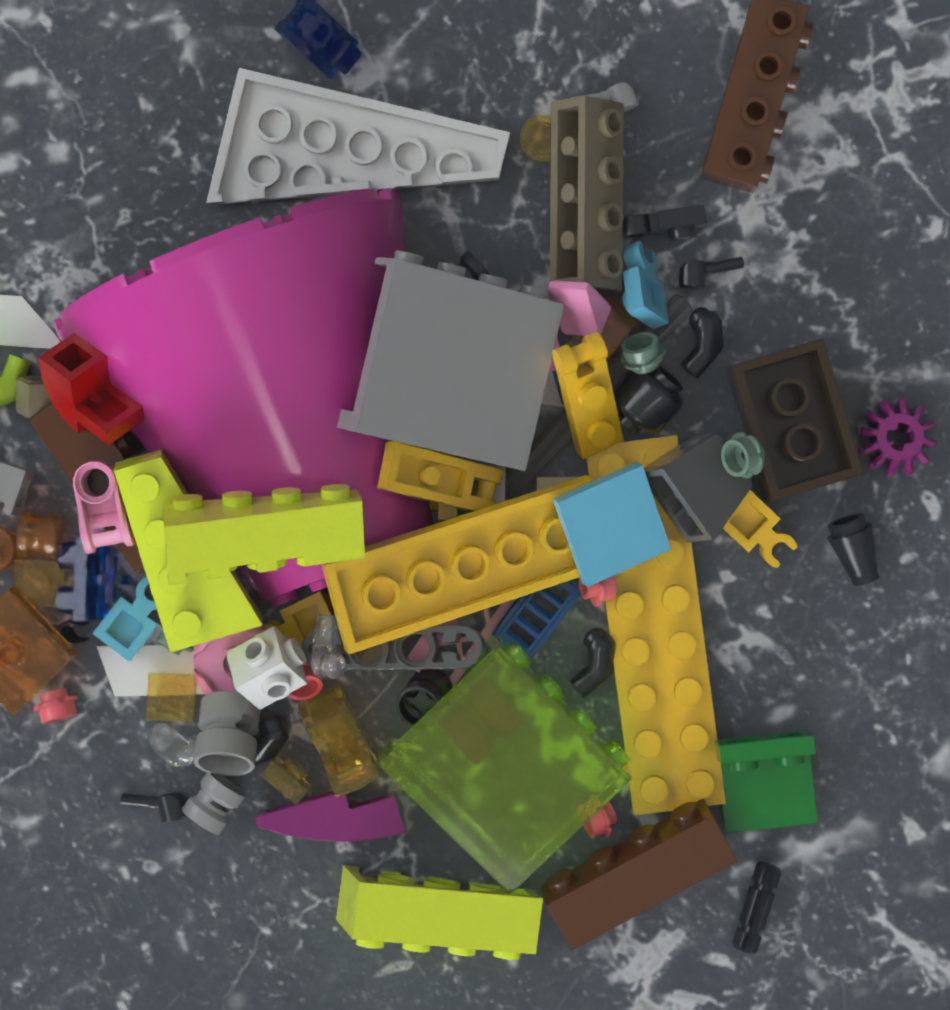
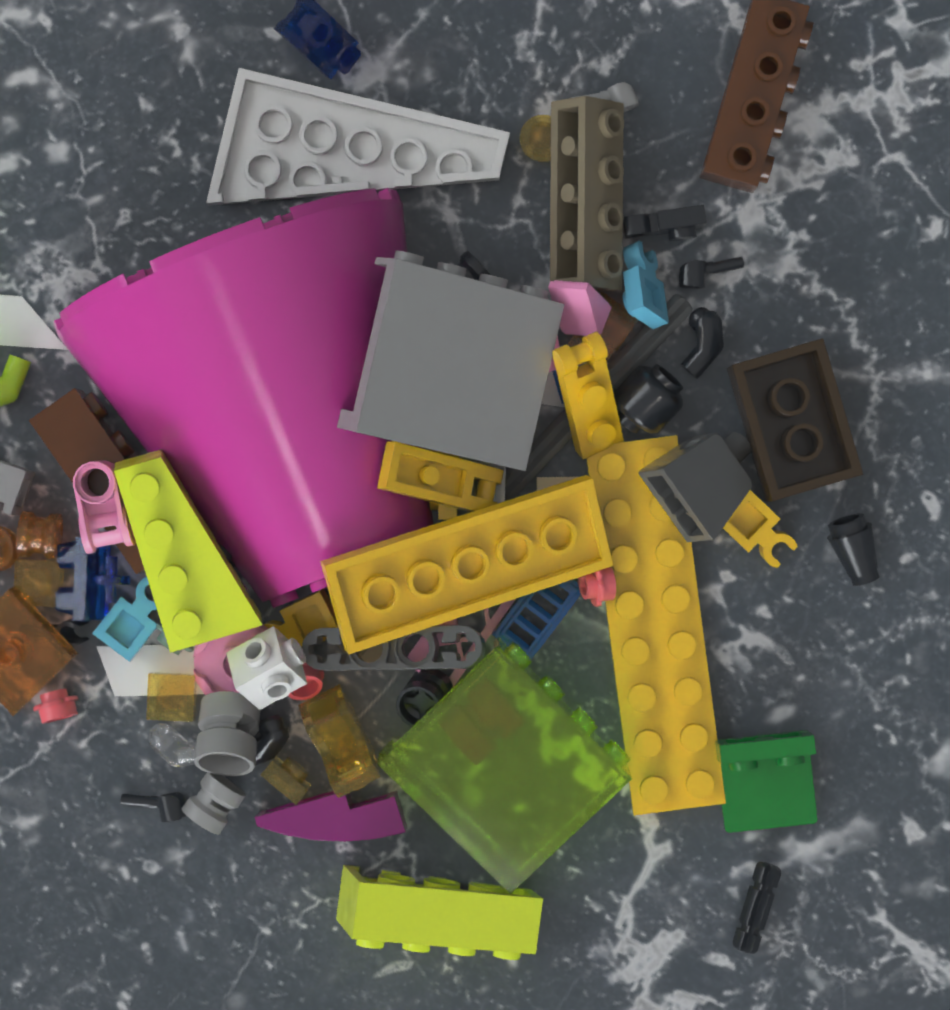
(31, 396): dark tan slope -> none
(82, 392): red brick -> none
(261, 531): neon yellow wedge -> none
(324, 660): clear arm -> none
(600, 661): black arm -> none
(601, 822): coral plate -> none
(612, 524): medium azure tile -> none
(637, 873): reddish brown brick -> none
(642, 352): sand green plate -> none
(743, 455): sand green plate -> none
(903, 453): magenta gear -> none

